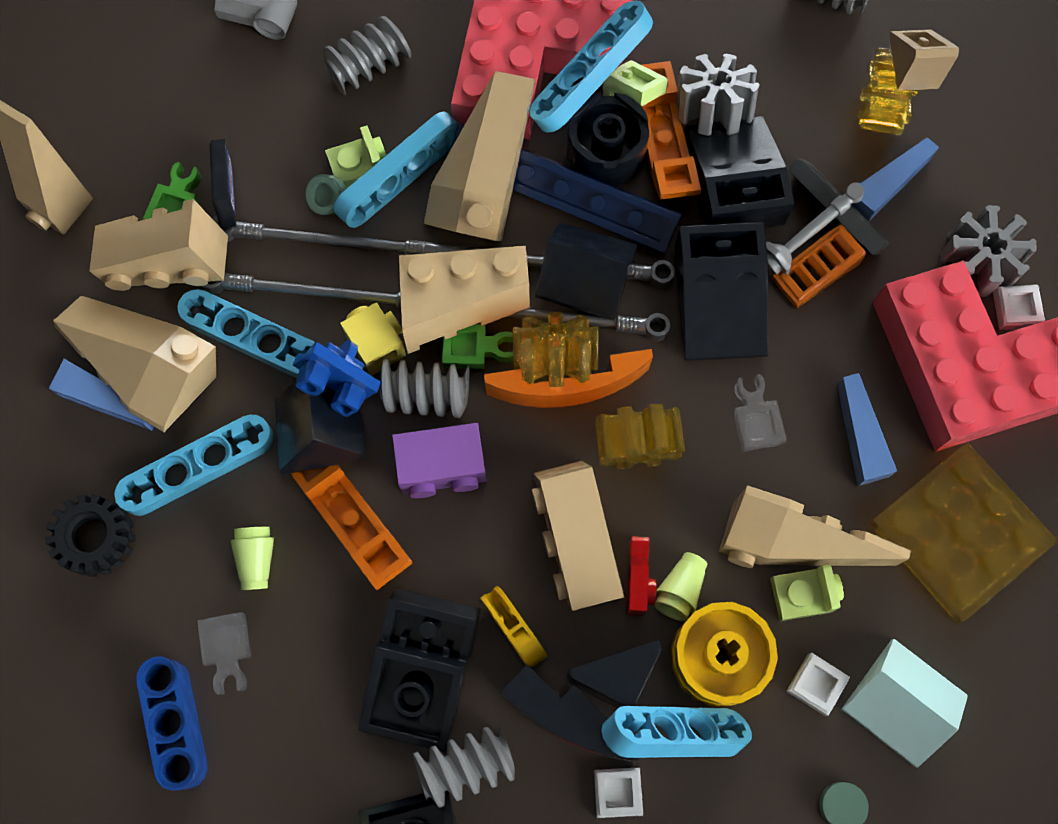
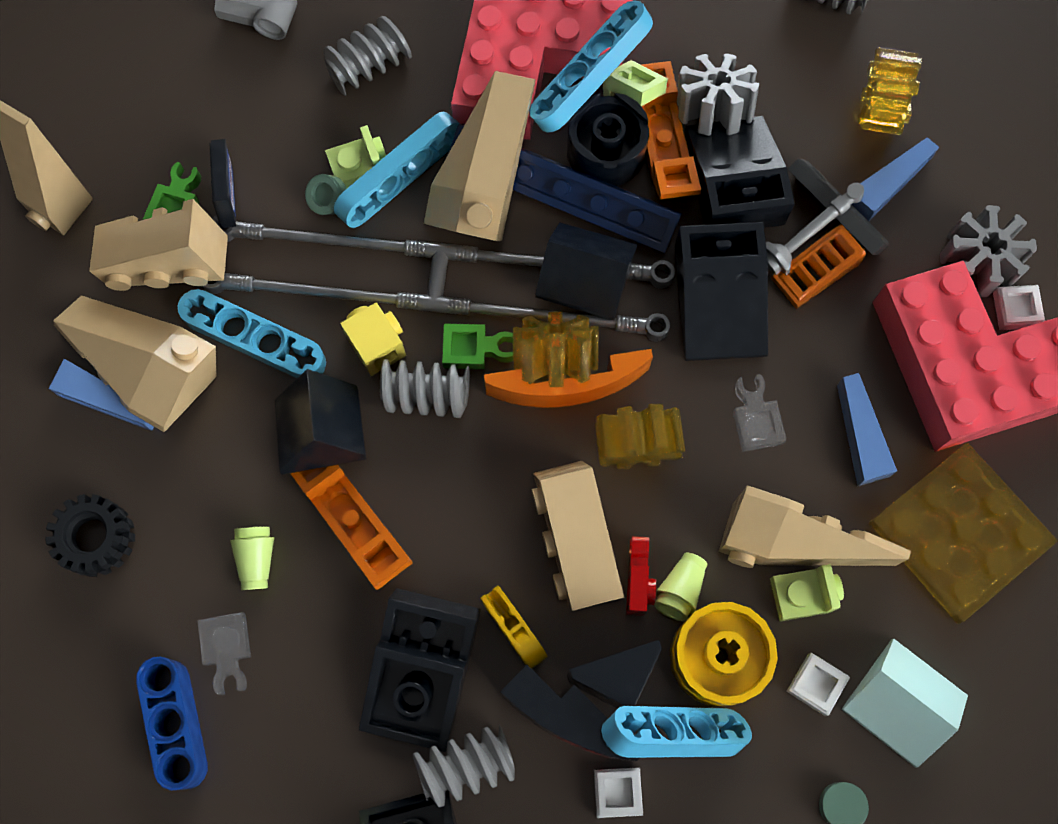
(197, 470): medium azure beam -> none
(338, 371): blue hips -> none
(439, 460): medium lavender brick -> none
(459, 290): tan wedge -> none
(921, 59): tan slope -> none

